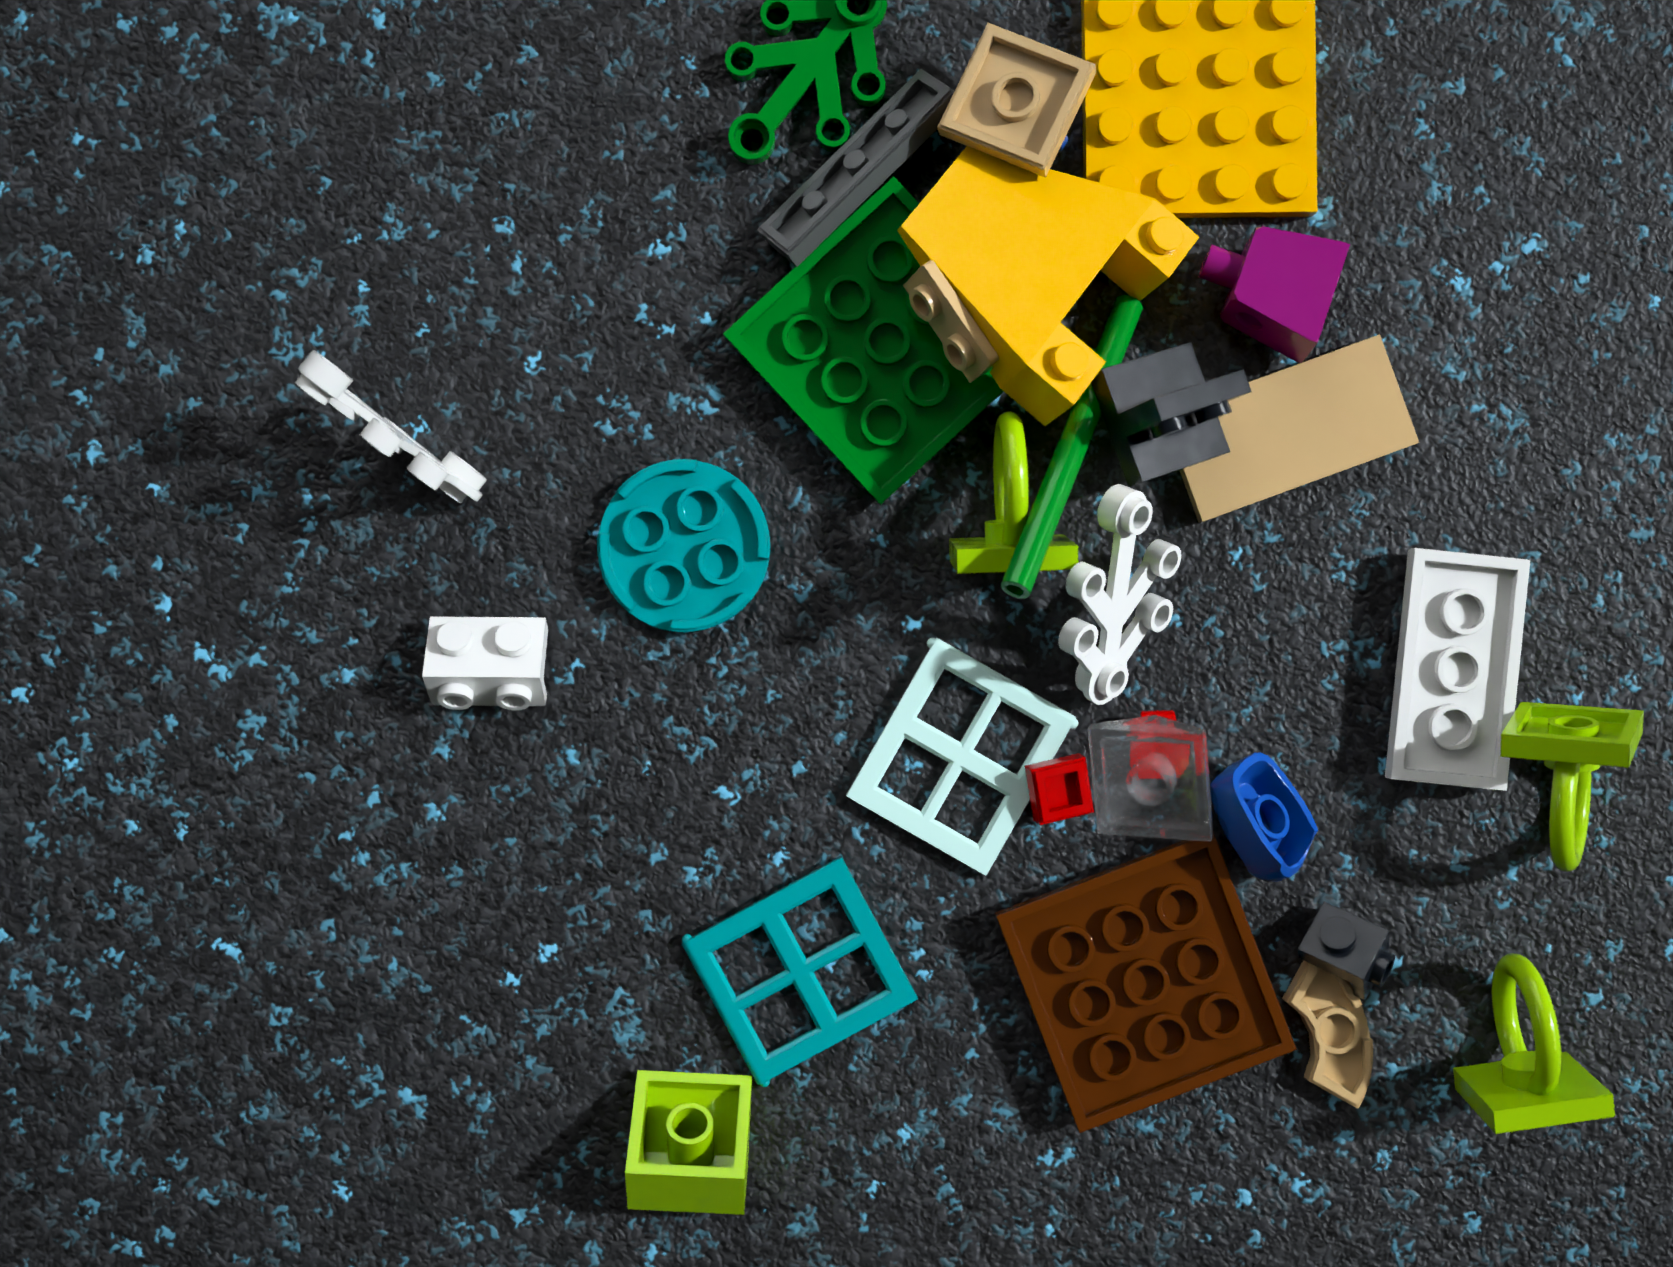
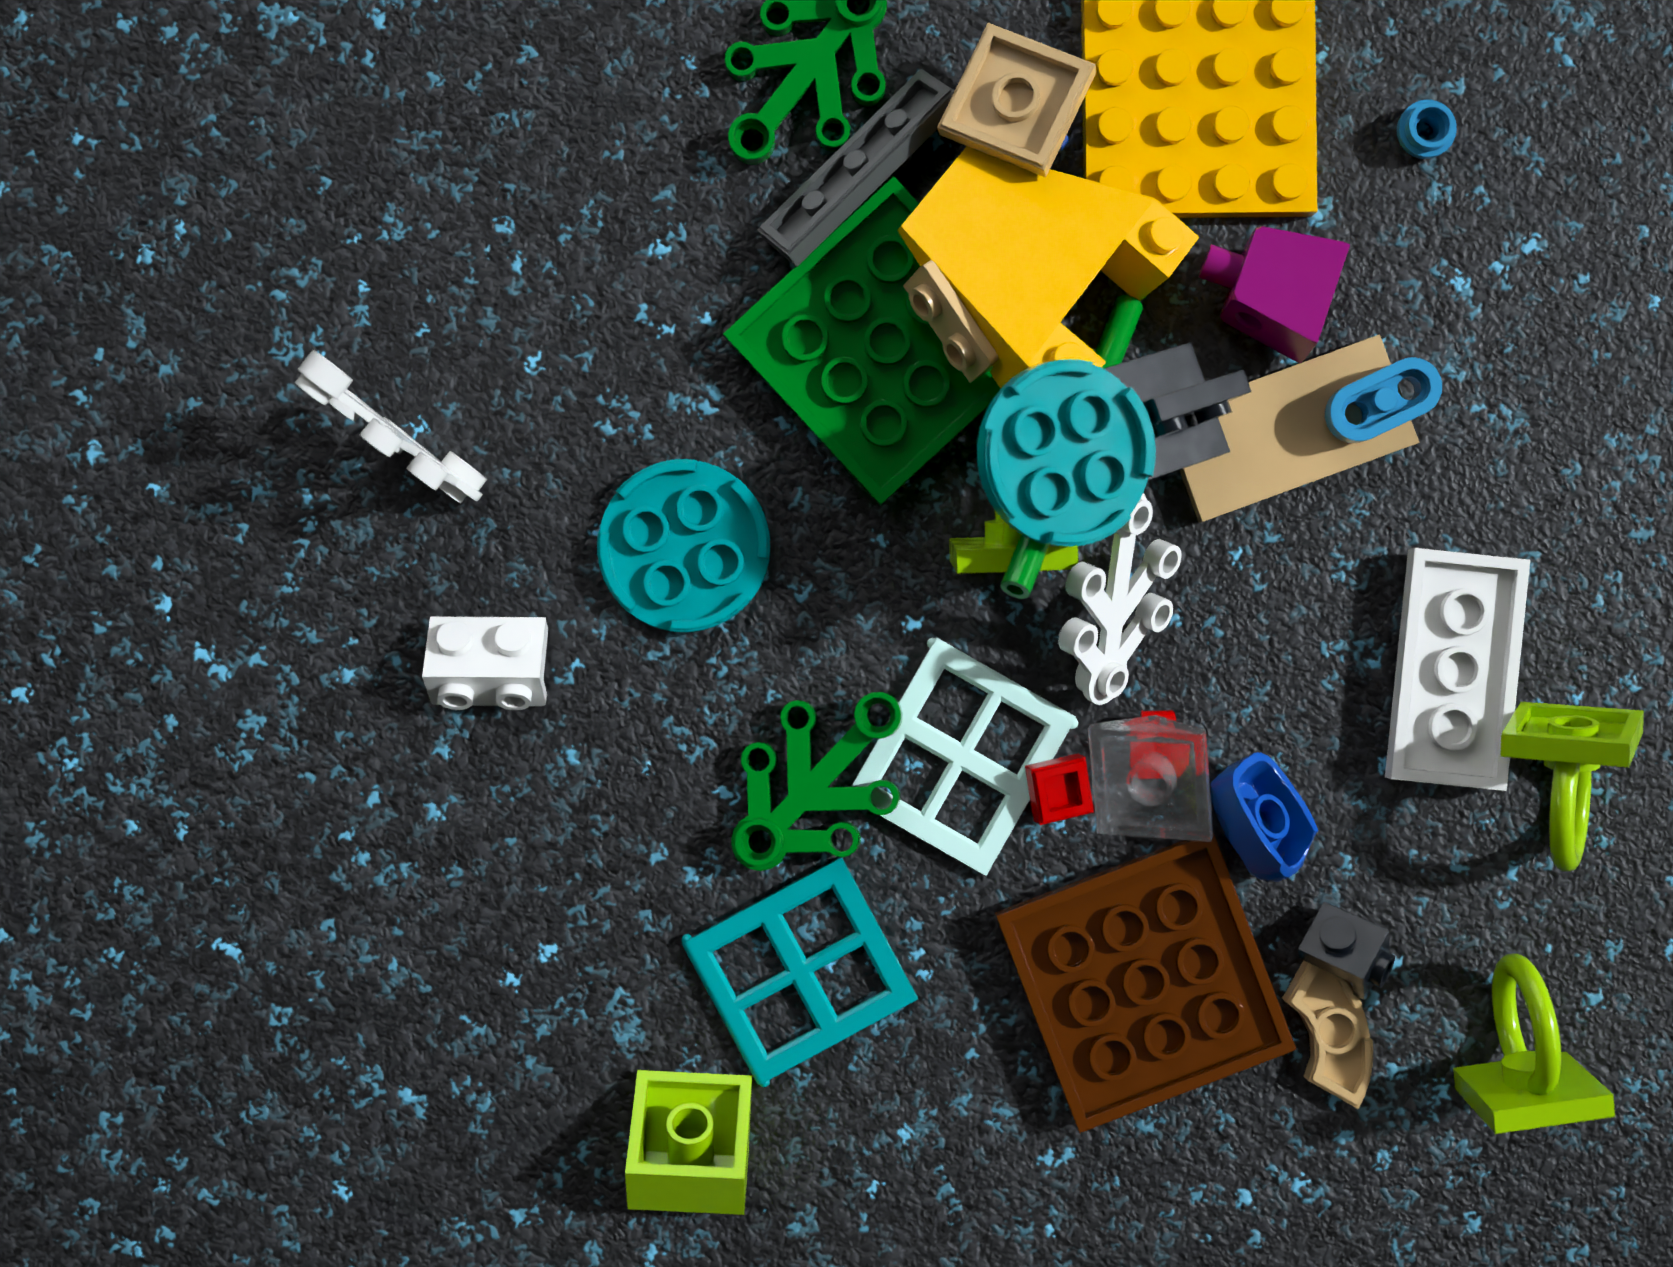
(810, 788): none -> green plant
(1065, 452): none -> teal tile
(1381, 402): none -> dark azure plate
(1438, 117): none -> dark azure plate

